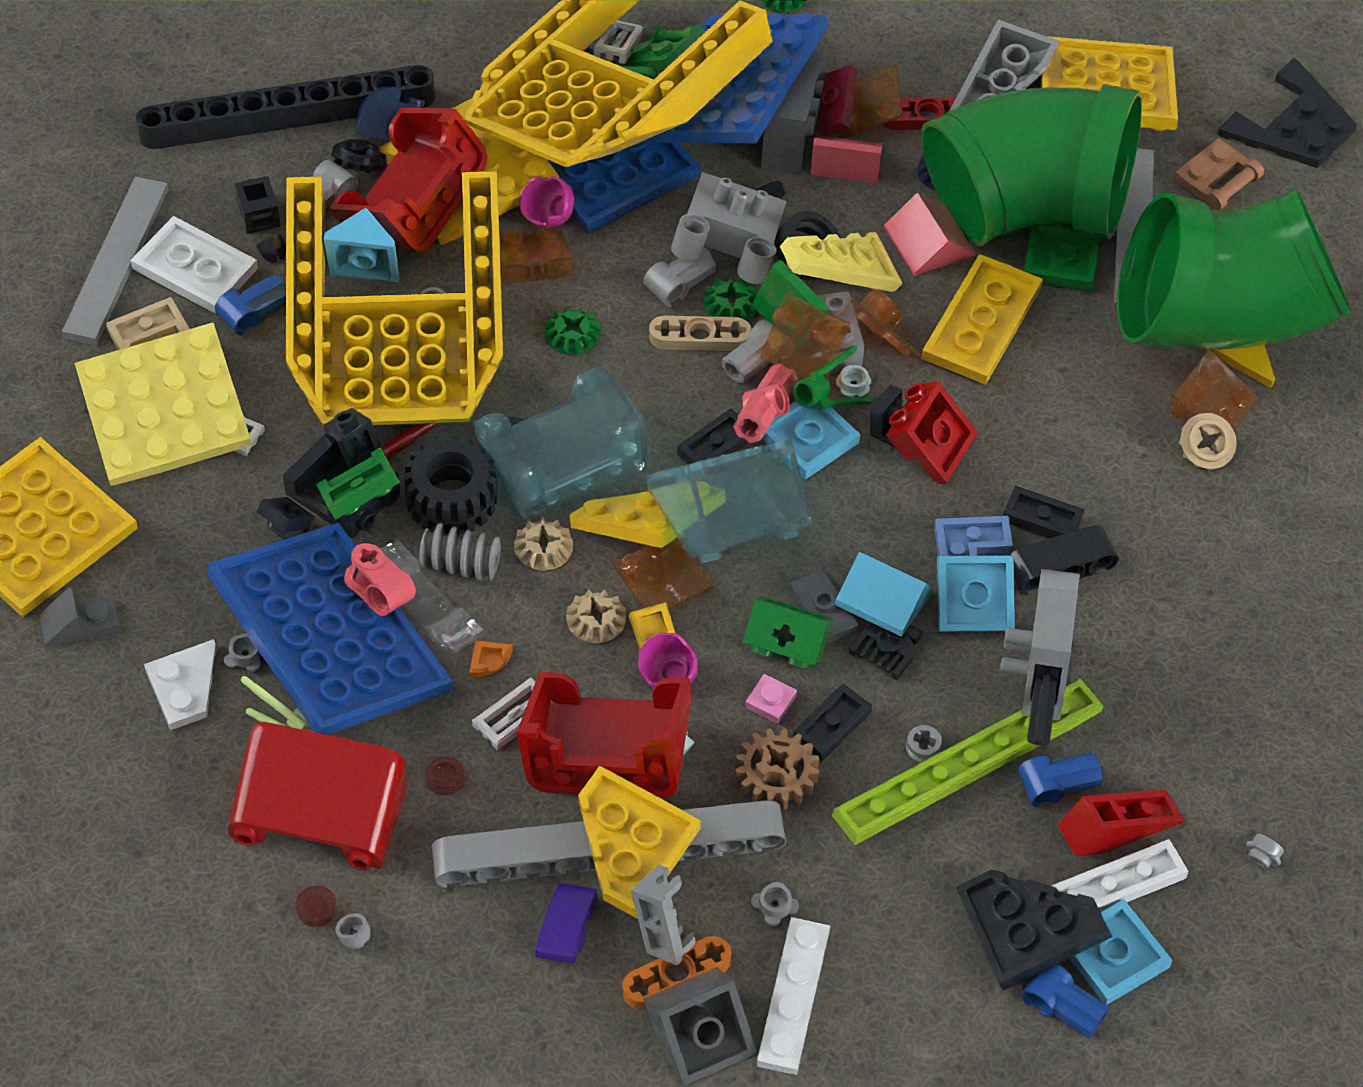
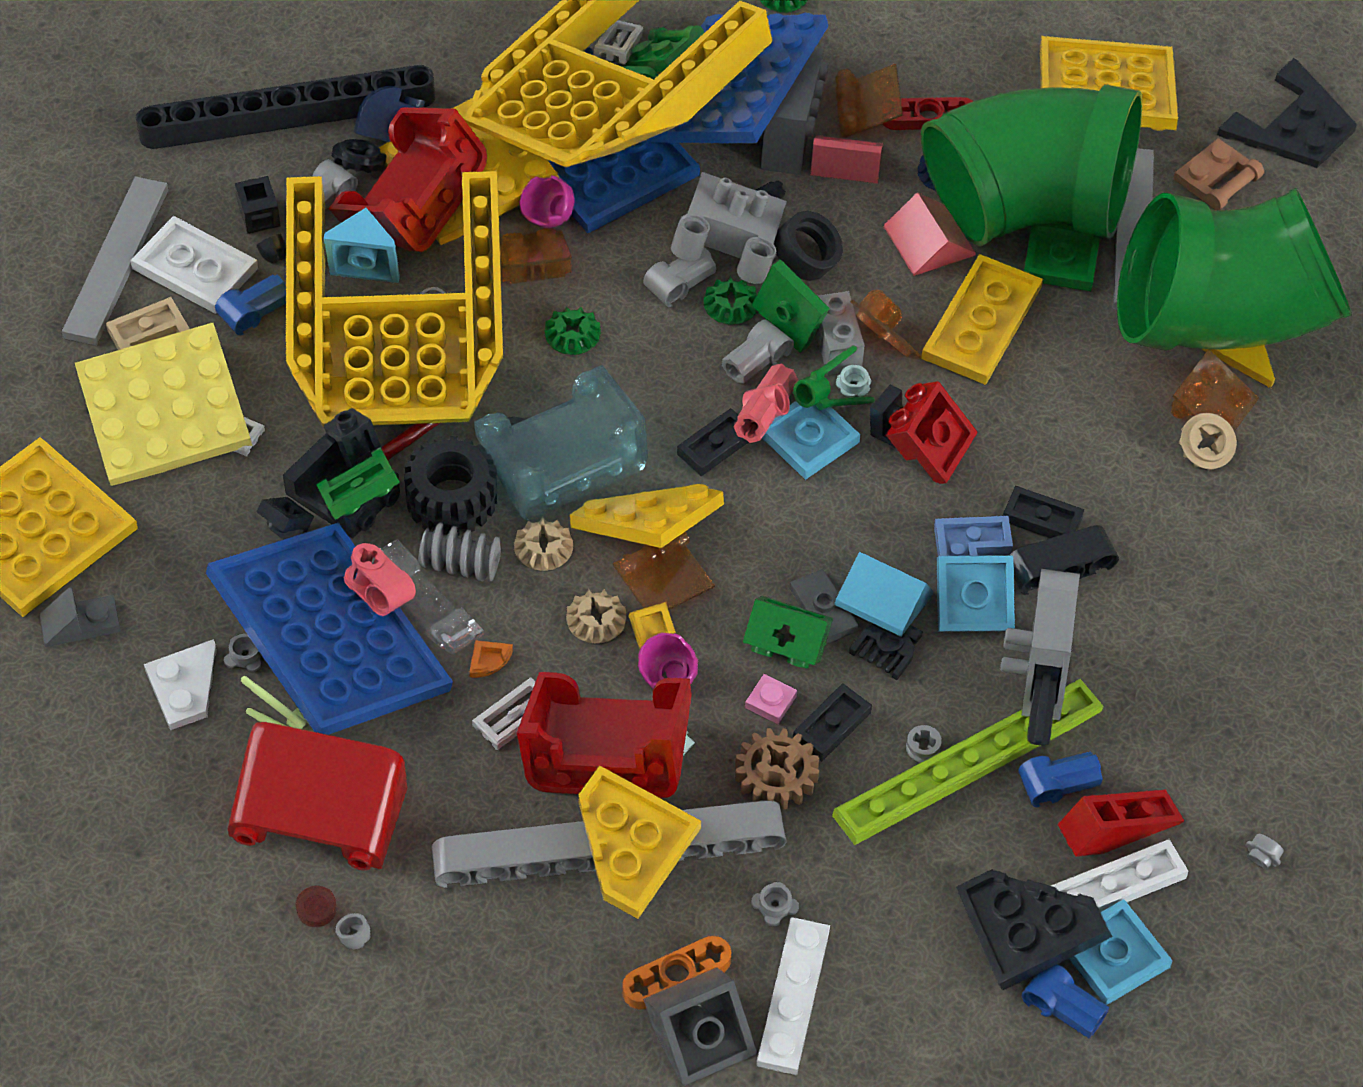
(445, 775): clear red tile -> none
(565, 923): dark purple slope -> none
(658, 916): light grey hinge -> none
(691, 323): tan beam -> none
(733, 499): clear light blue windscreen -> none
(804, 336): clear orange hinge -> none
(837, 100): dark red plate -> none
(845, 260): light yellow wing -> none
(1007, 63): light grey wedge -> none

